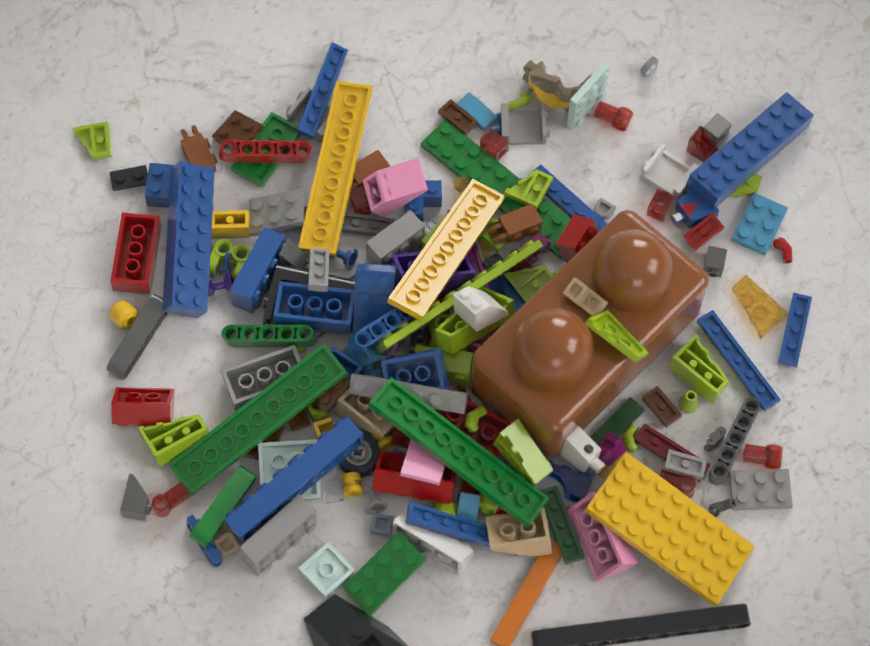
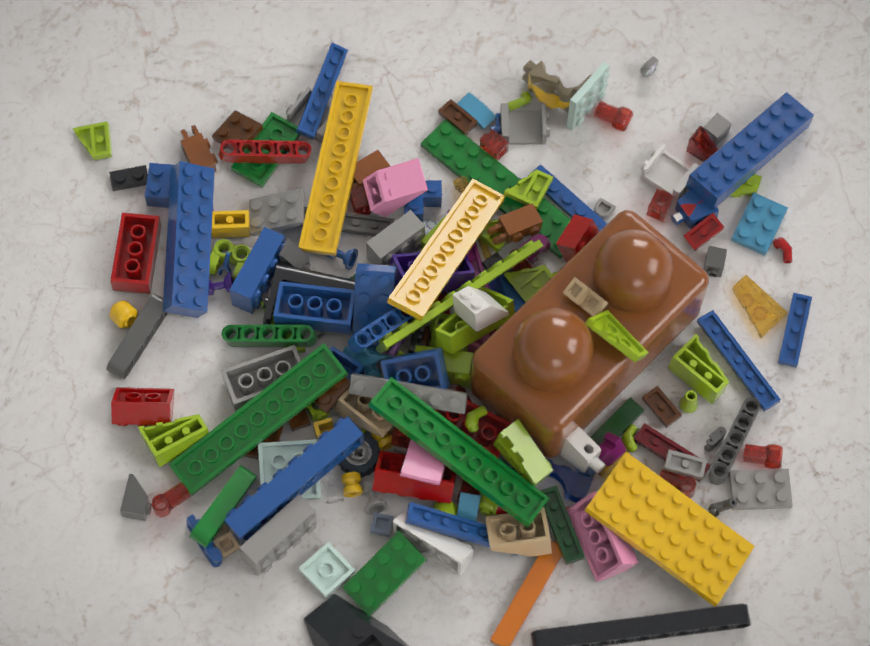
(318, 270): light grey plate -> none

